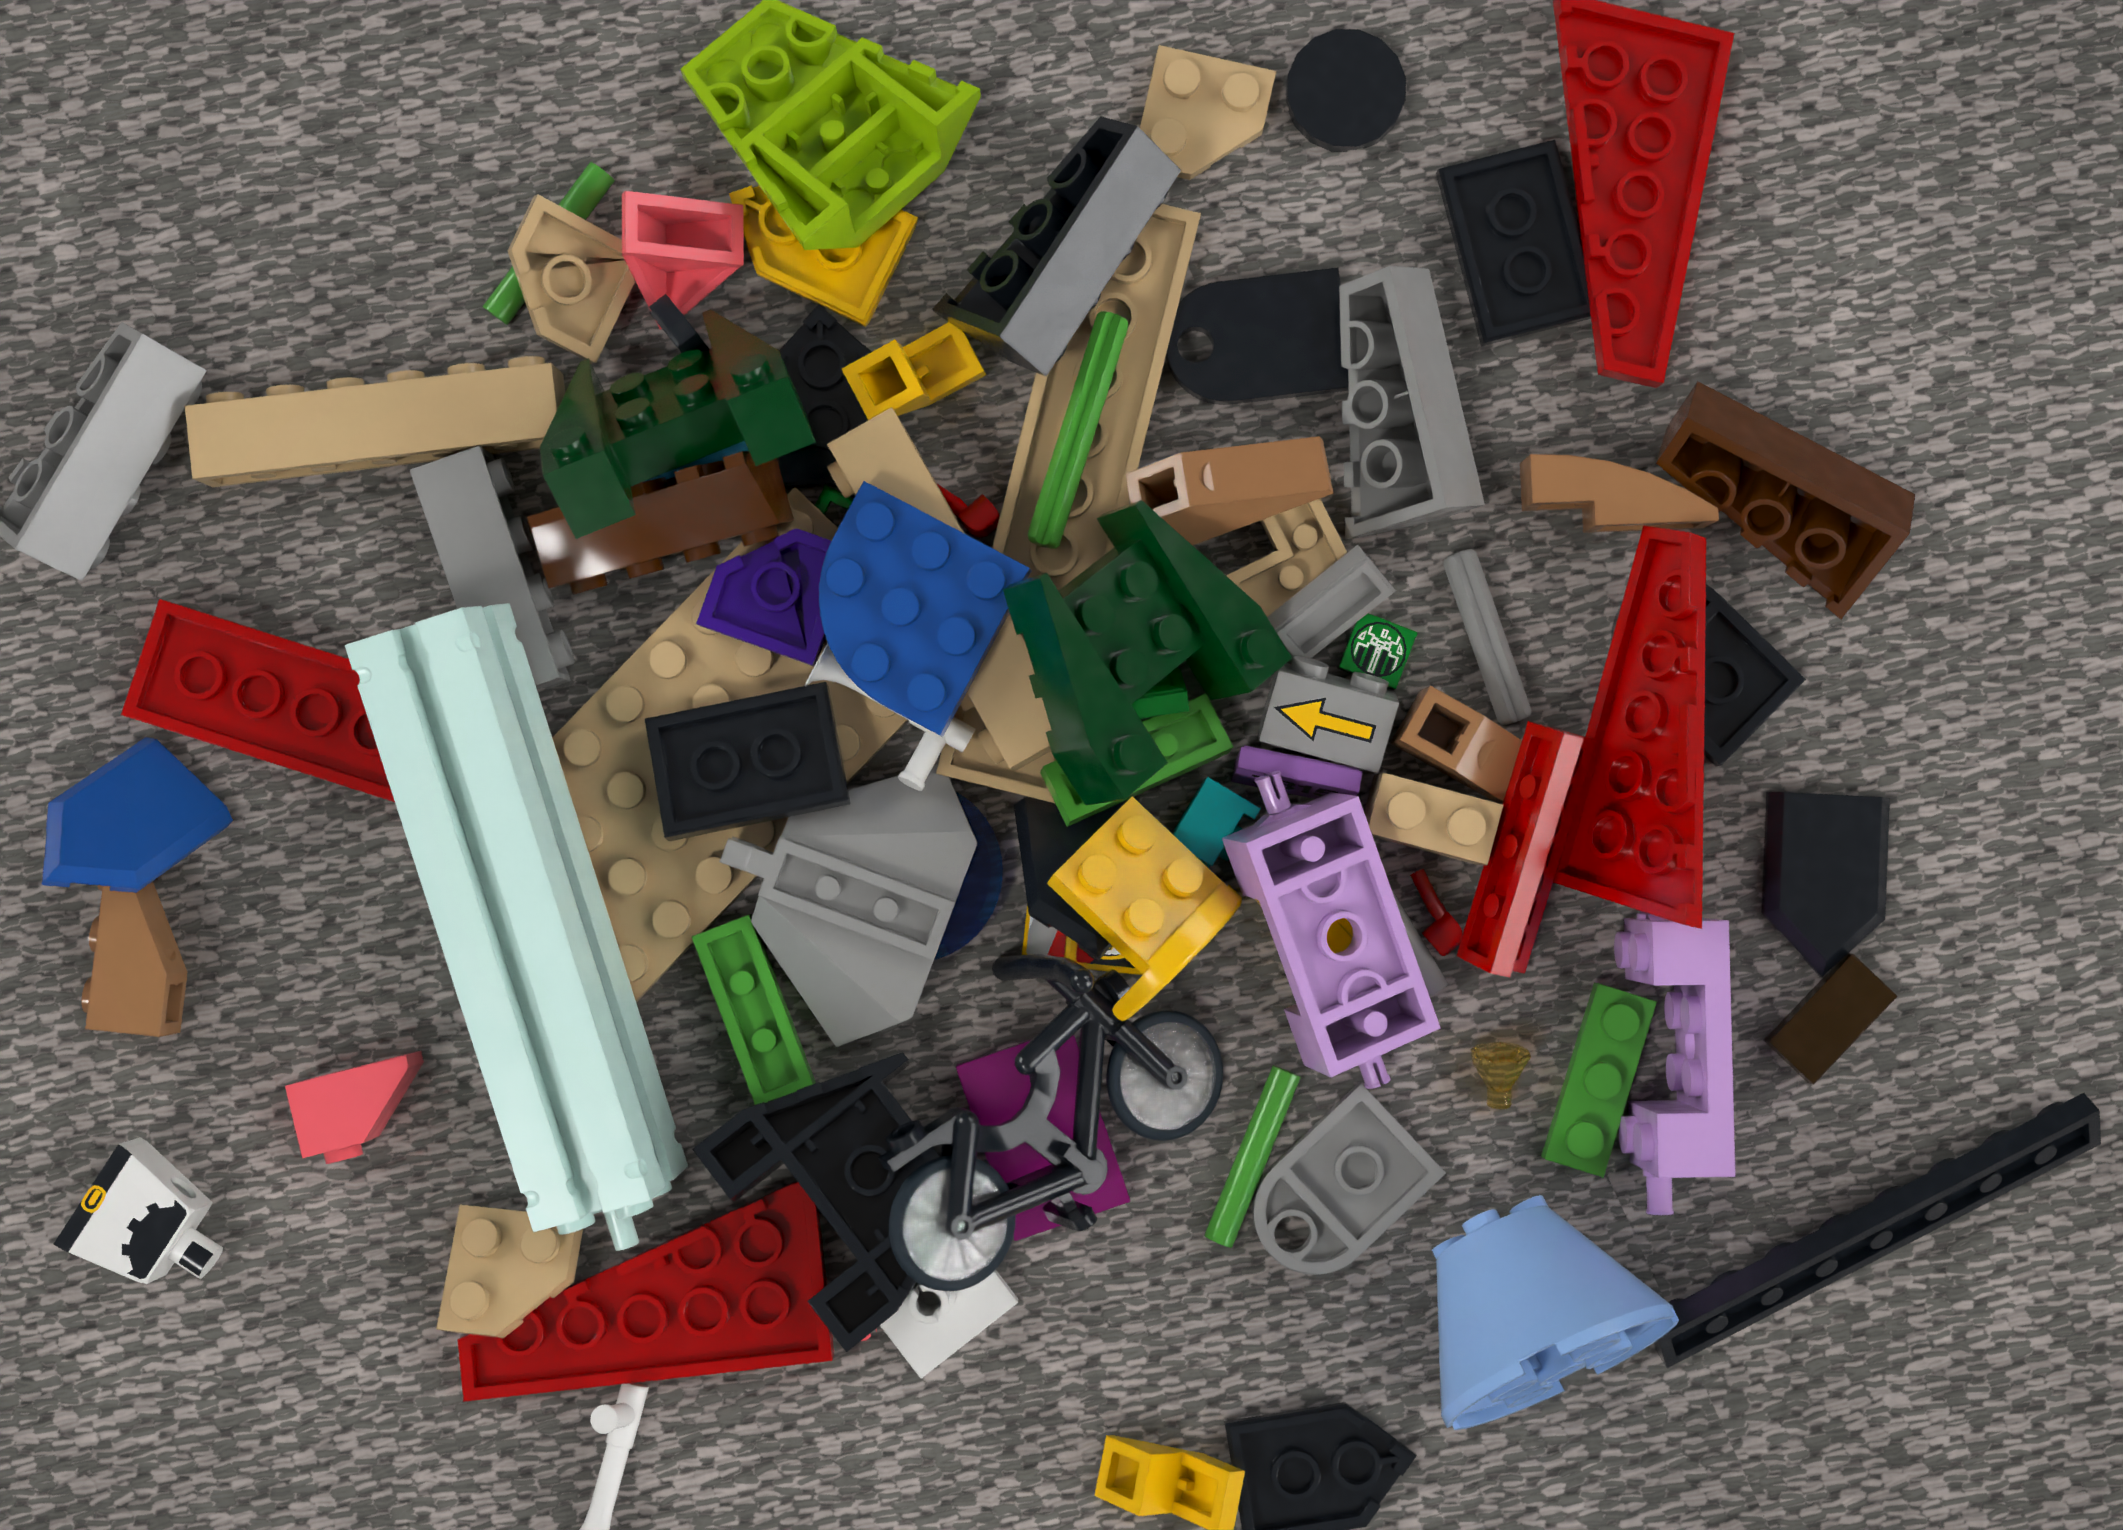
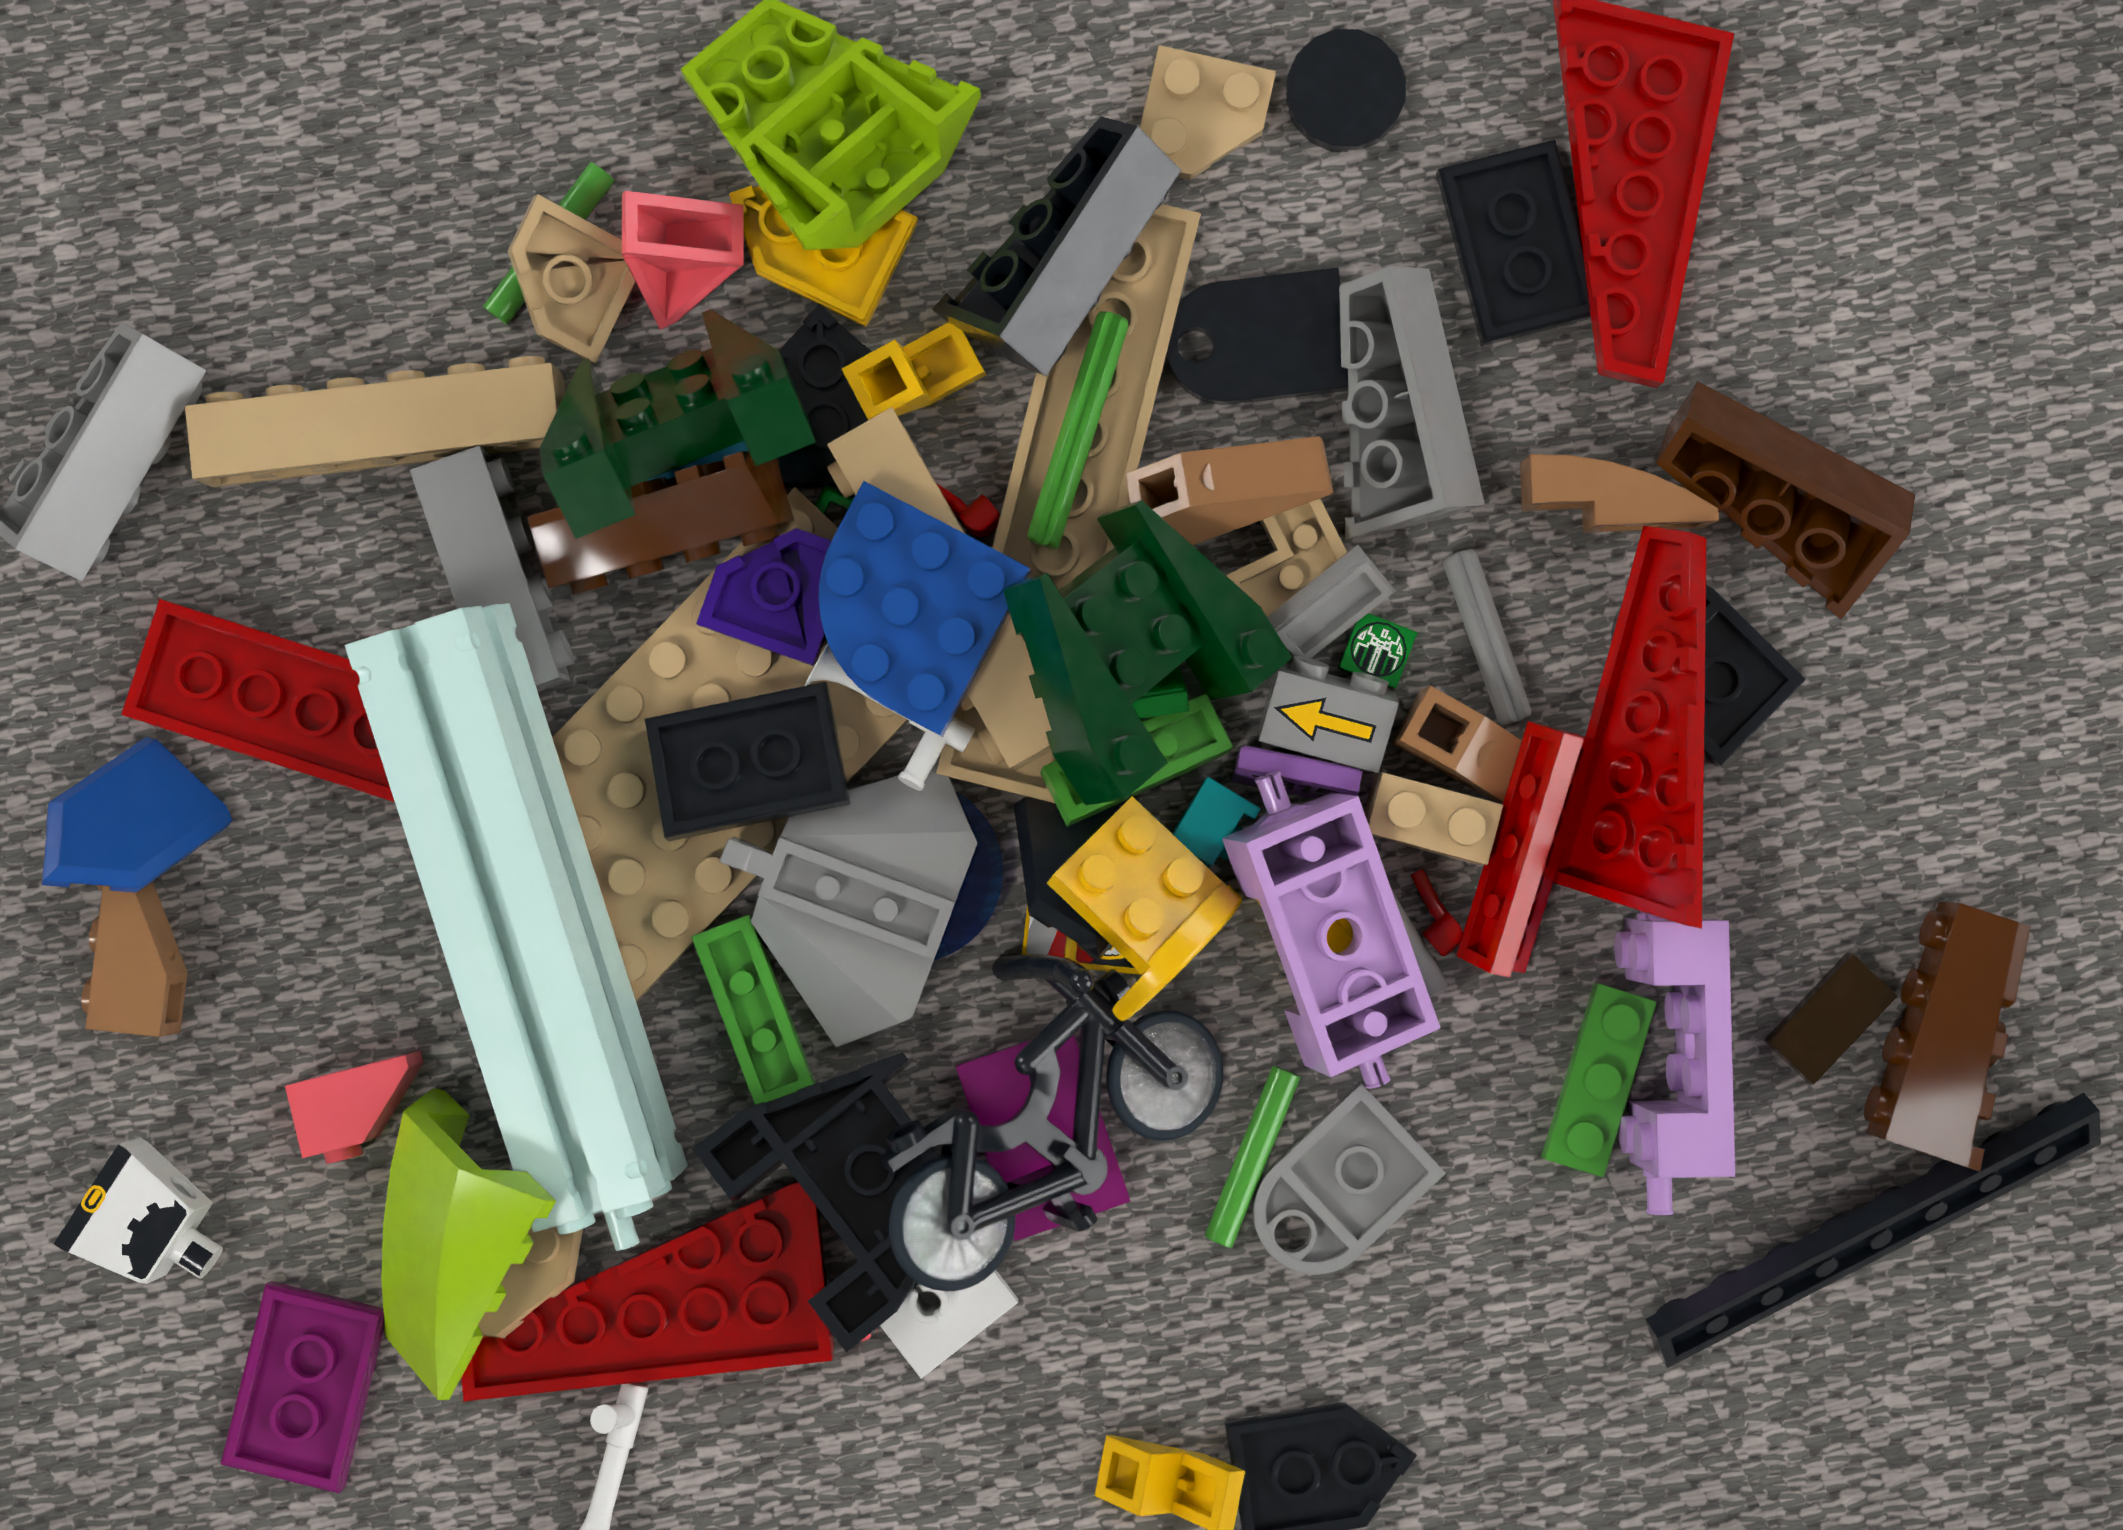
(304, 1387): none -> magenta tile
(448, 1241): none -> lime wedge
(676, 325): black tile -> none
(1499, 1068): clear yellow rock -> none
(1529, 1306): light blue cone -> none
(1825, 871): black tile -> none
(1949, 1034): none -> reddish brown wedge

